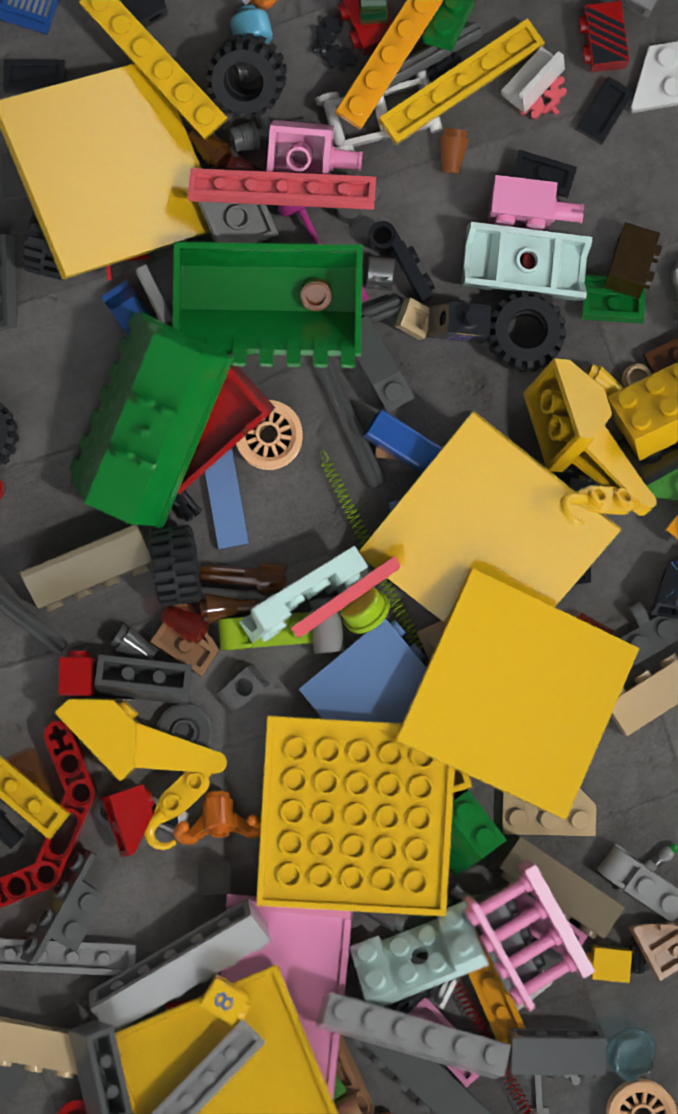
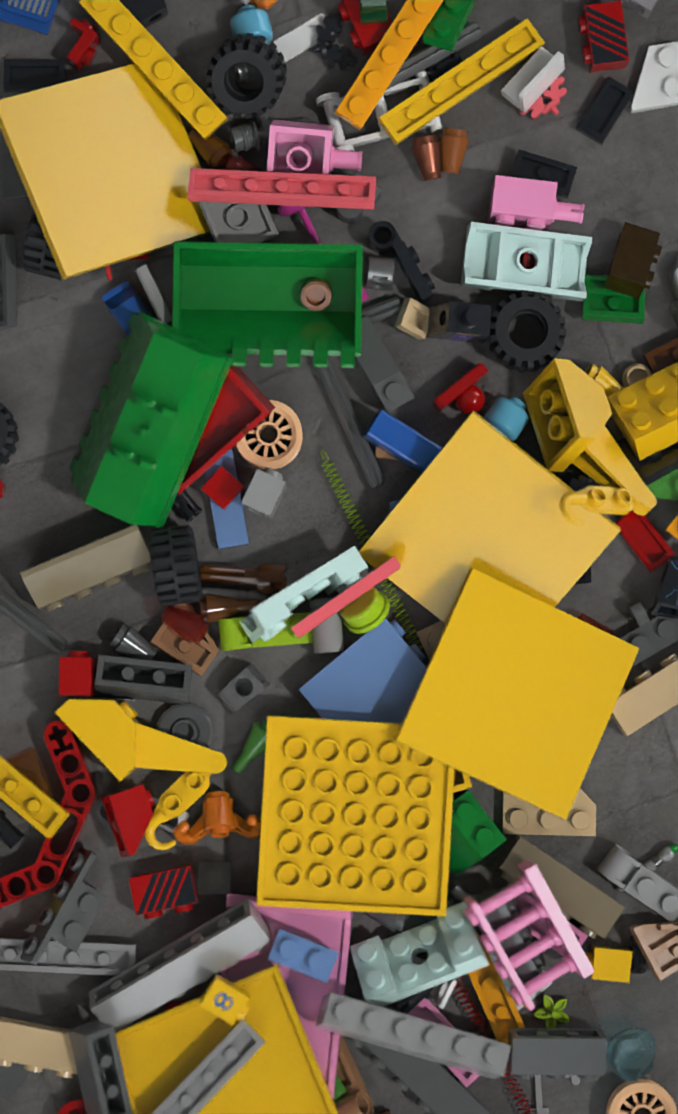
(84, 50): none -> red bracket
(164, 891): none -> brick
(222, 488): none -> red tile
(253, 747): none -> bright green cone
(264, 493): none -> light grey brick
(300, 38): none -> white sticker
(303, 956): none -> medium blue brick
(428, 156): none -> copper cone
(464, 392): none -> red tile
(508, 416): none -> medium azure head
(552, 1011): none -> lime plant
(644, 540): none -> red tile

